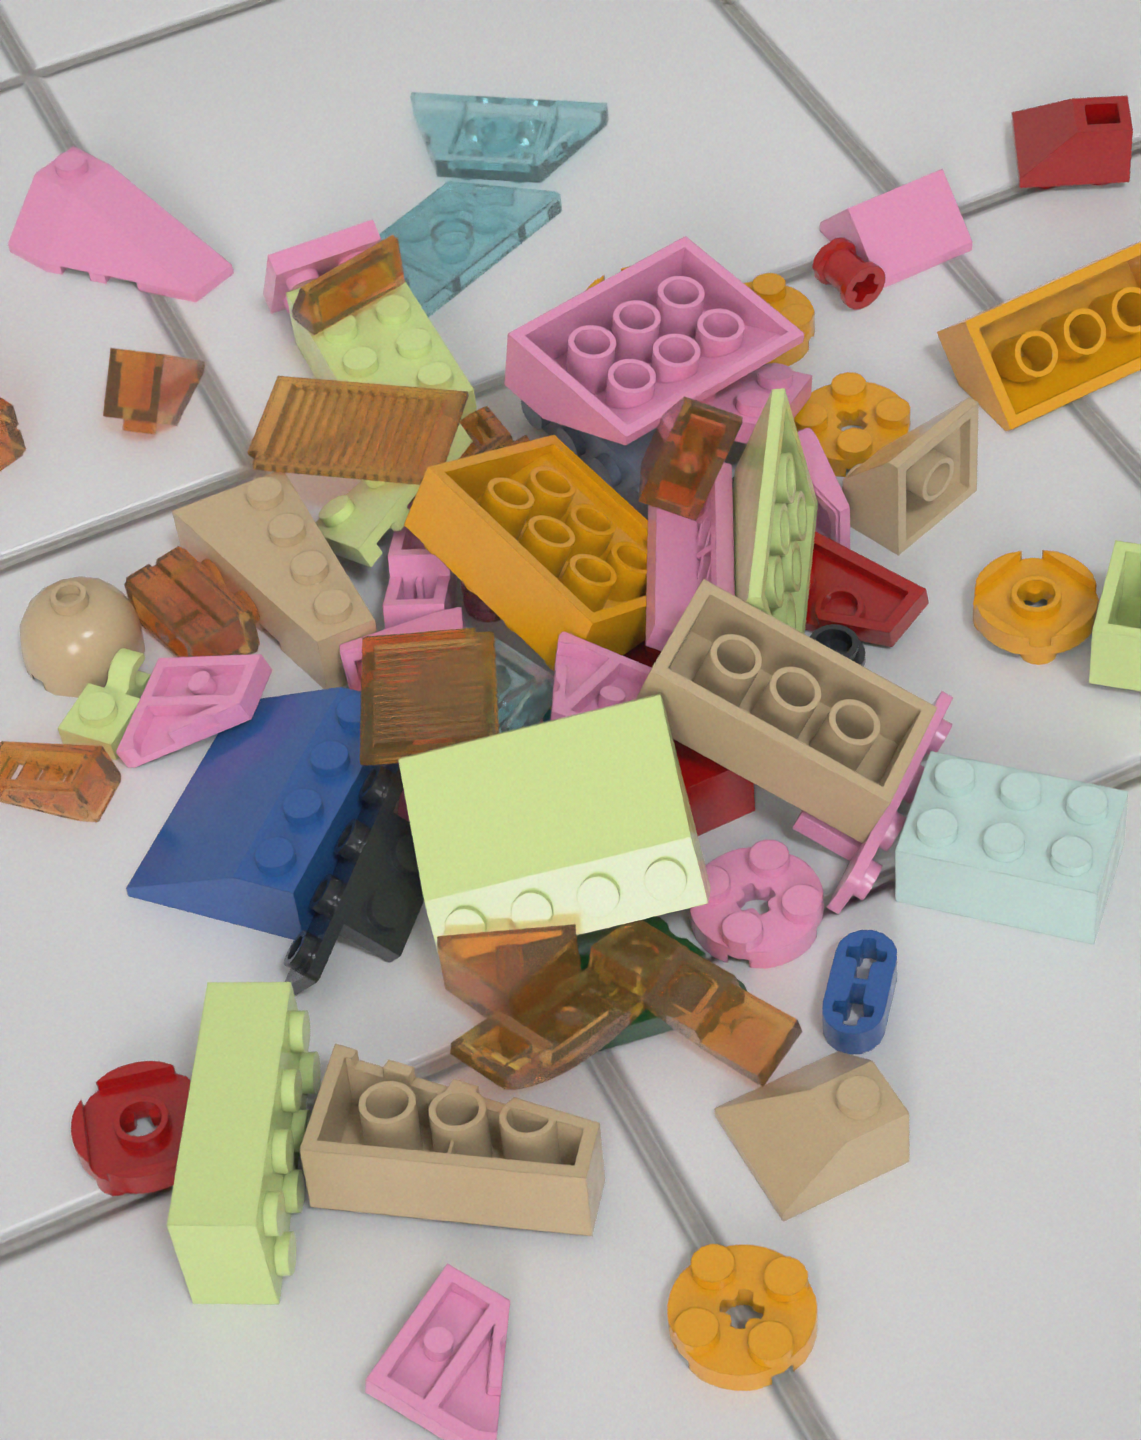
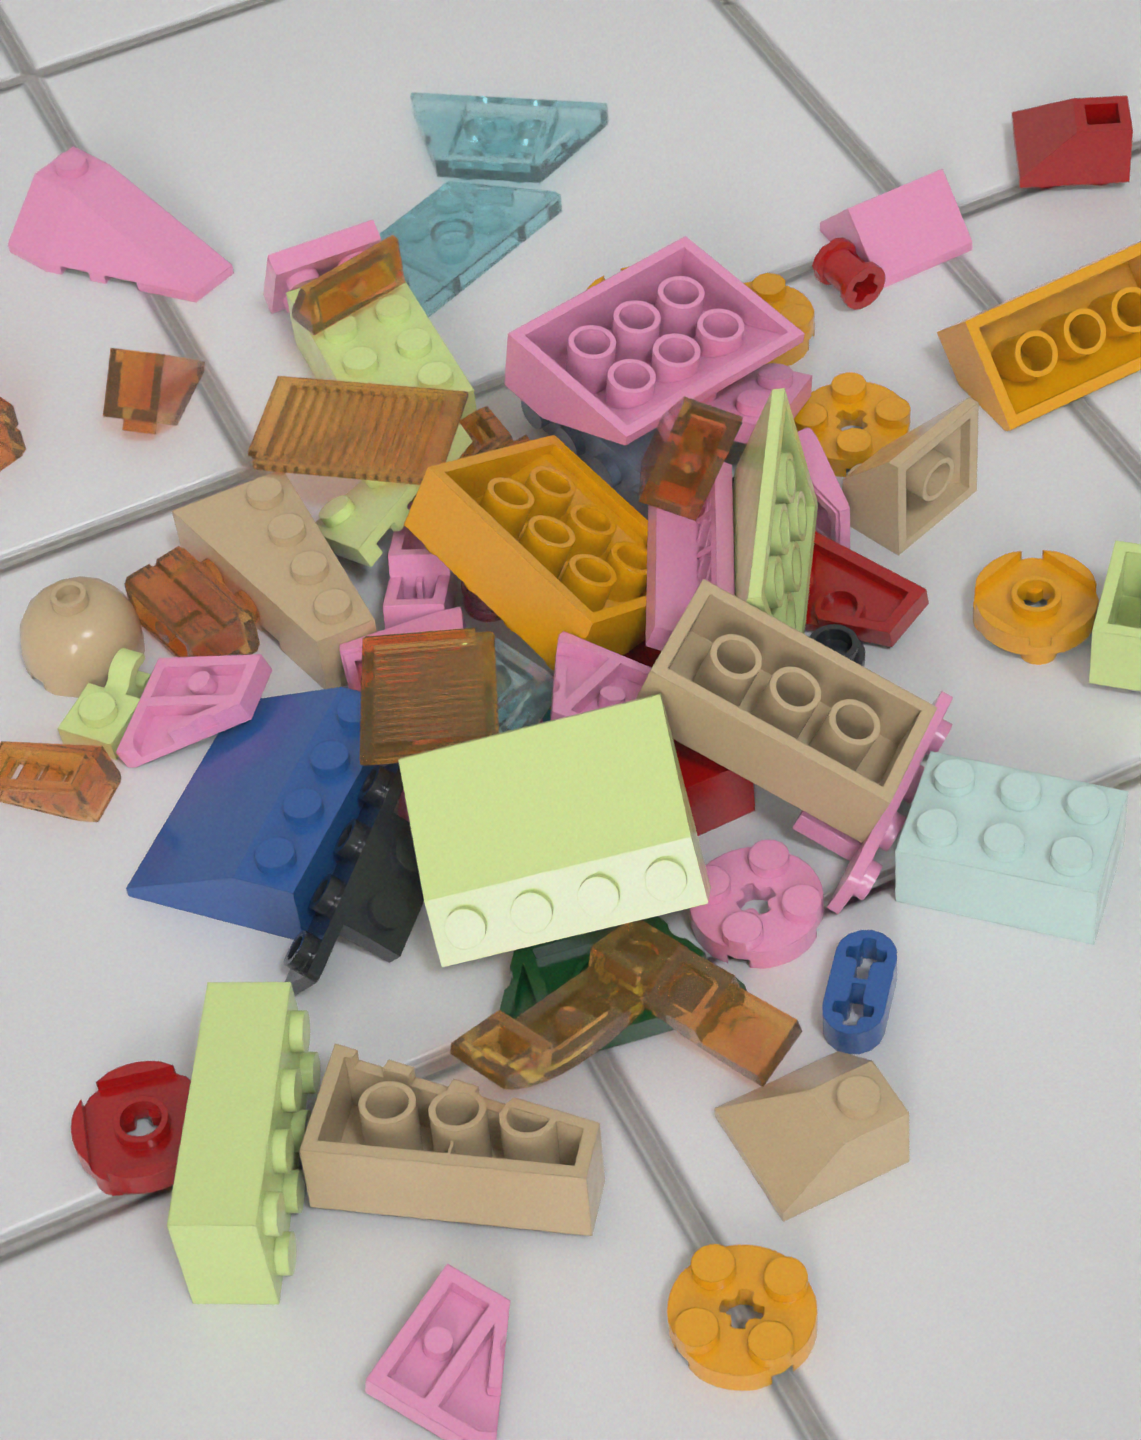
(508, 967): clear orange slope -> none

